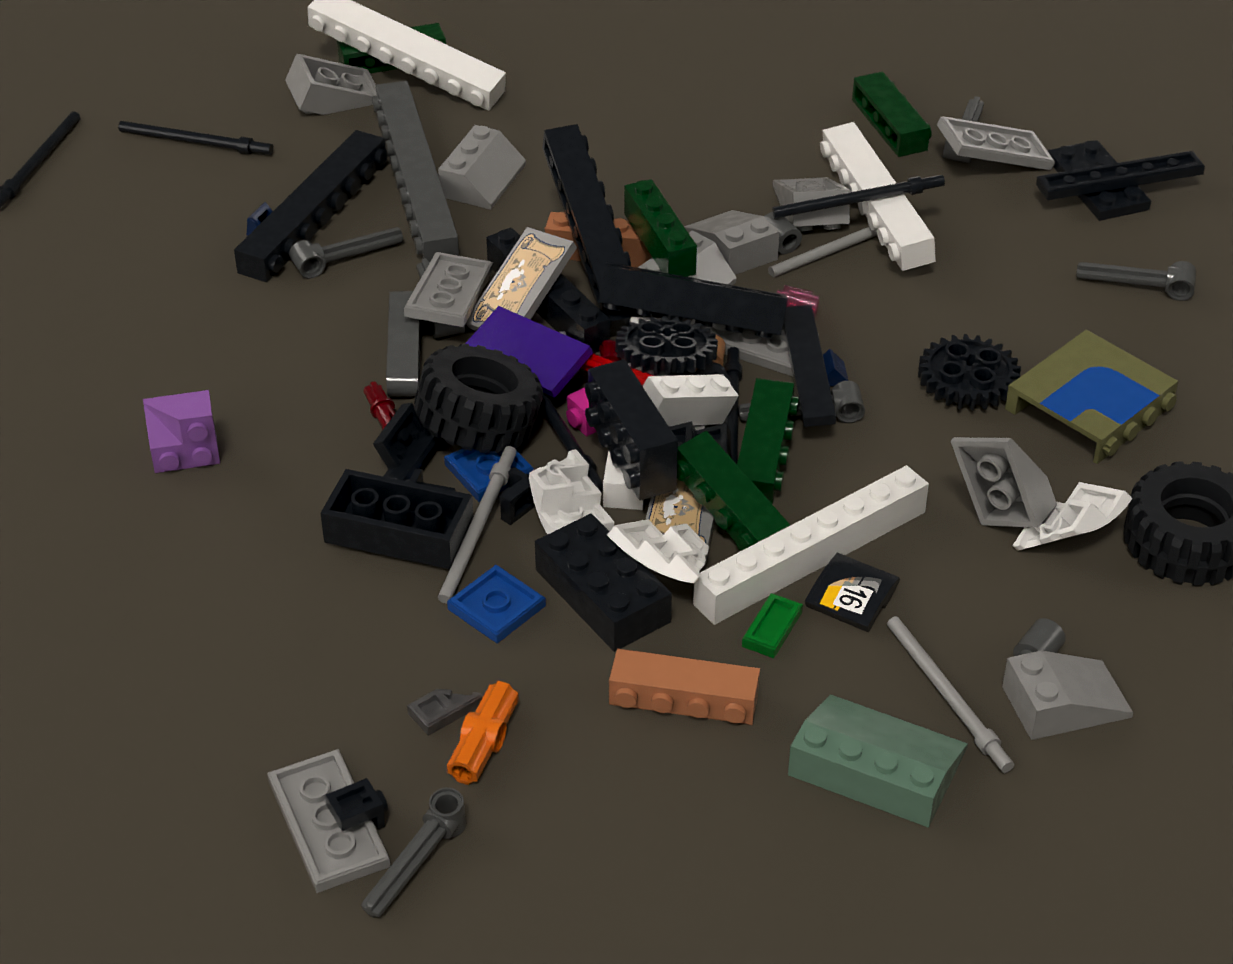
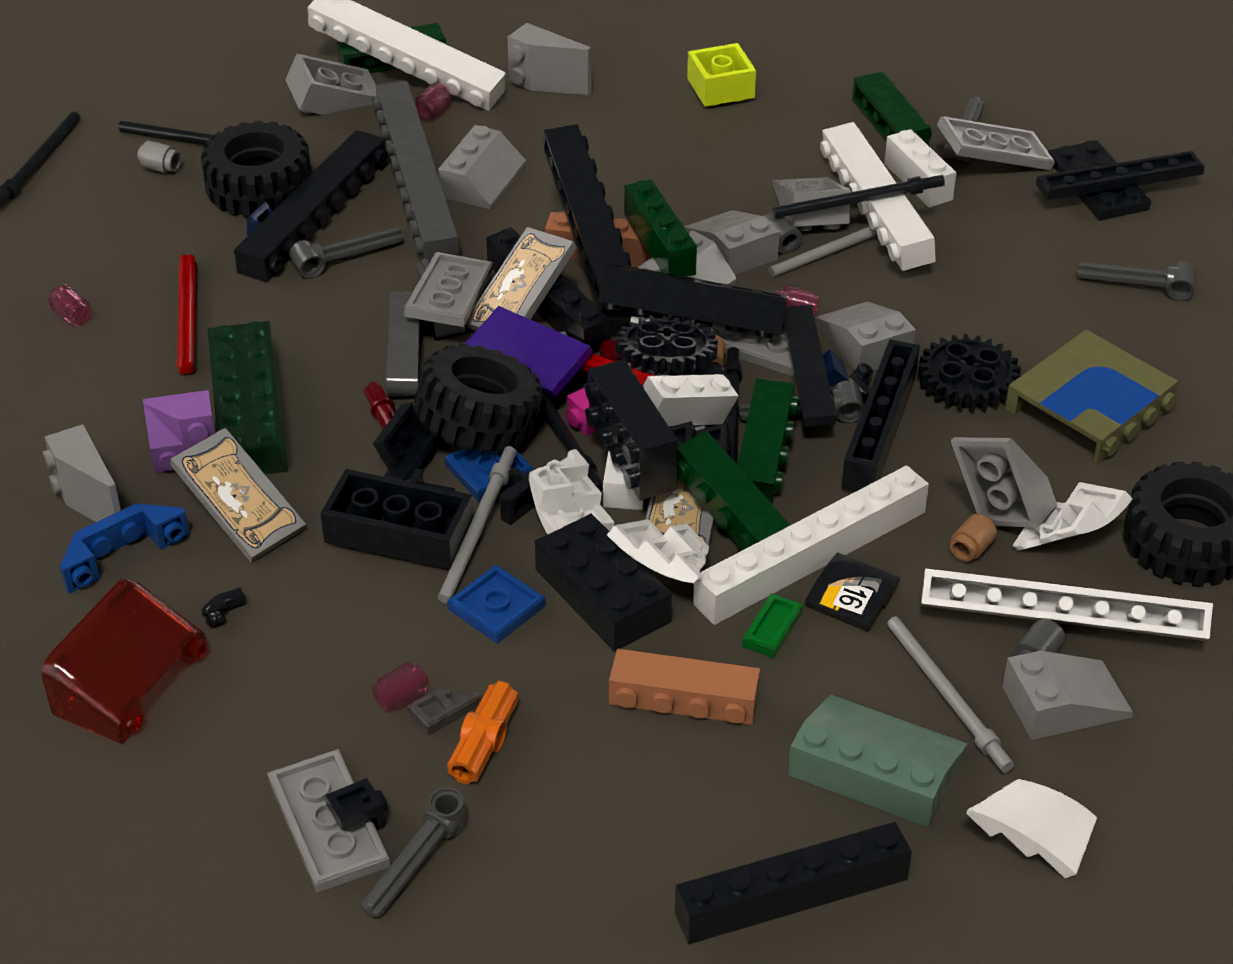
(69, 305): none -> clear pink brick
(80, 474): none -> light grey slope
(116, 659): none -> clear red windscreen
(159, 157): none -> light grey brick
(161, 523): none -> blue slope
(186, 314): none -> red axle
(213, 609): none -> black arm
(237, 494): none -> tile
(248, 392): none -> clear green brick
(254, 166): none -> black tyre
(400, 686): none -> clear pink brick
(432, 101): none -> clear pink brick
(548, 62): none -> light grey slope
(721, 74): none -> neon yellow brick
(792, 882): none -> black brick
(862, 378): none -> black arm
(864, 331): none -> light grey slope
(880, 415): none -> black brick
(911, 157): none -> white brick
(973, 537): none -> medium nougat brick
(1038, 822): none -> white slope
(1067, 604): none -> white brick

